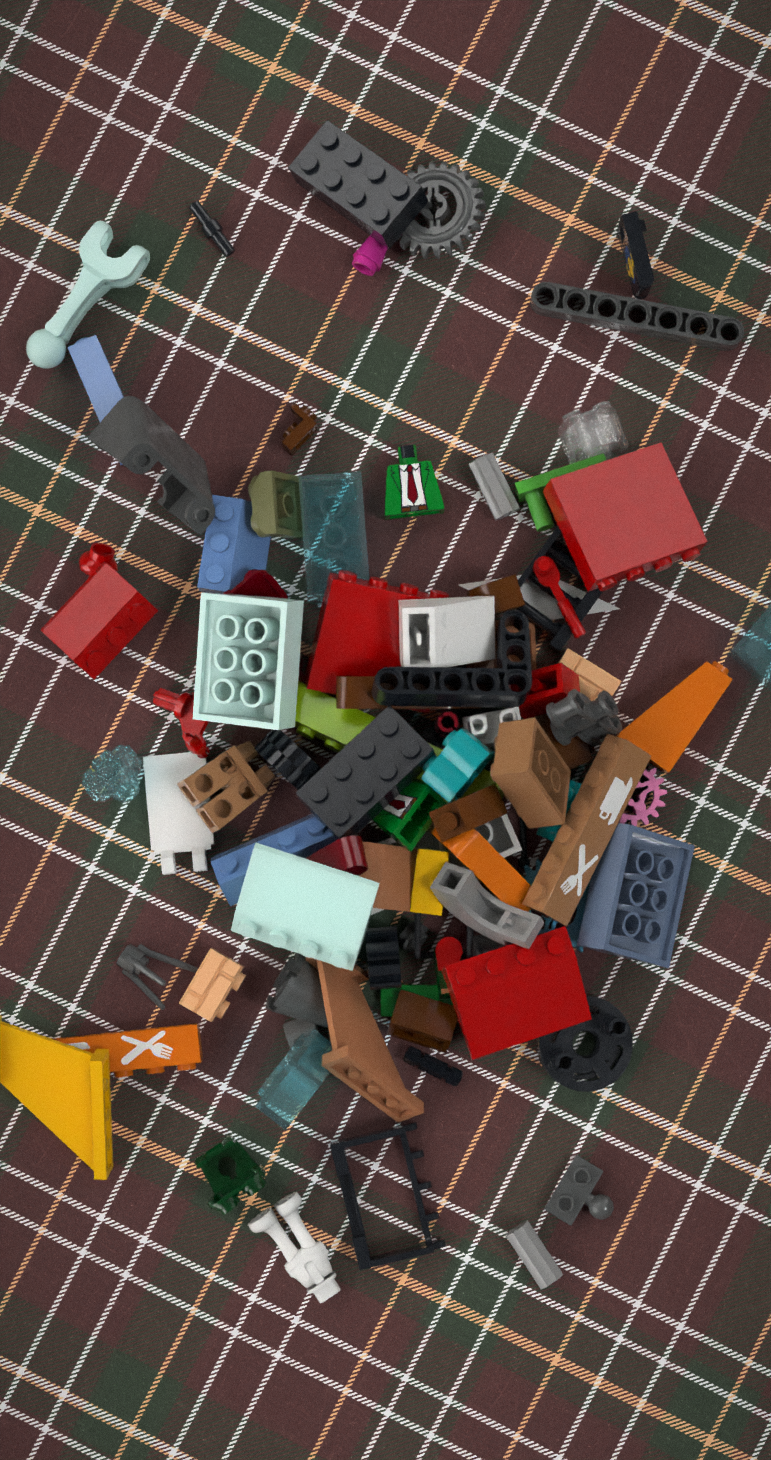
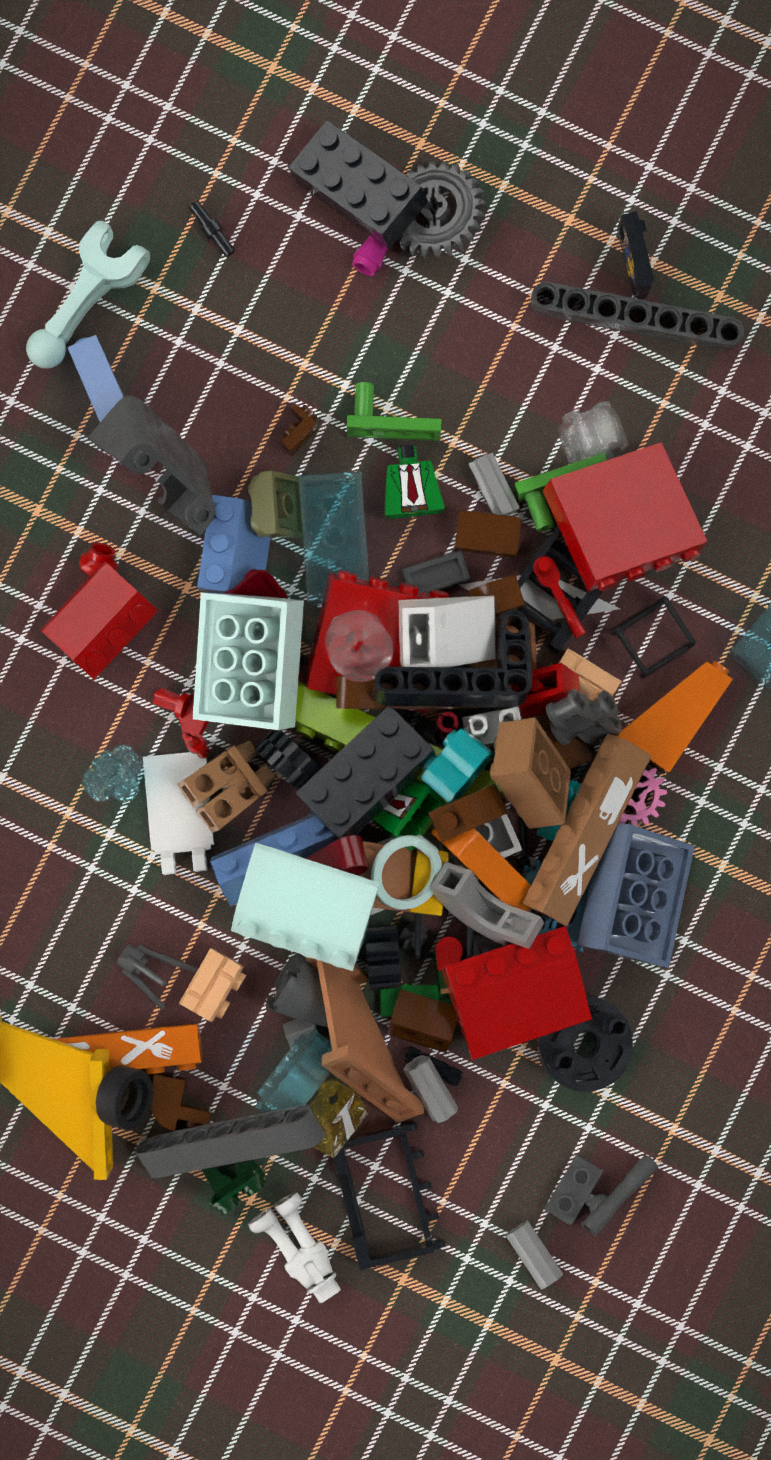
(110, 1094): none -> black tyre
(168, 1103): none -> reddish brown brick
(230, 1141): none -> dark grey beam
(339, 1113): none -> clear yellow torso
(366, 425): none -> bright green piece
(373, 654): none -> clear brick
(404, 841): none -> light aqua piece
(430, 1088): none -> light grey axle
(438, 573): none -> dark grey tile
(488, 534): none -> reddish brown panel
(606, 1210): none -> dark grey piece
(646, 672): none -> black piece

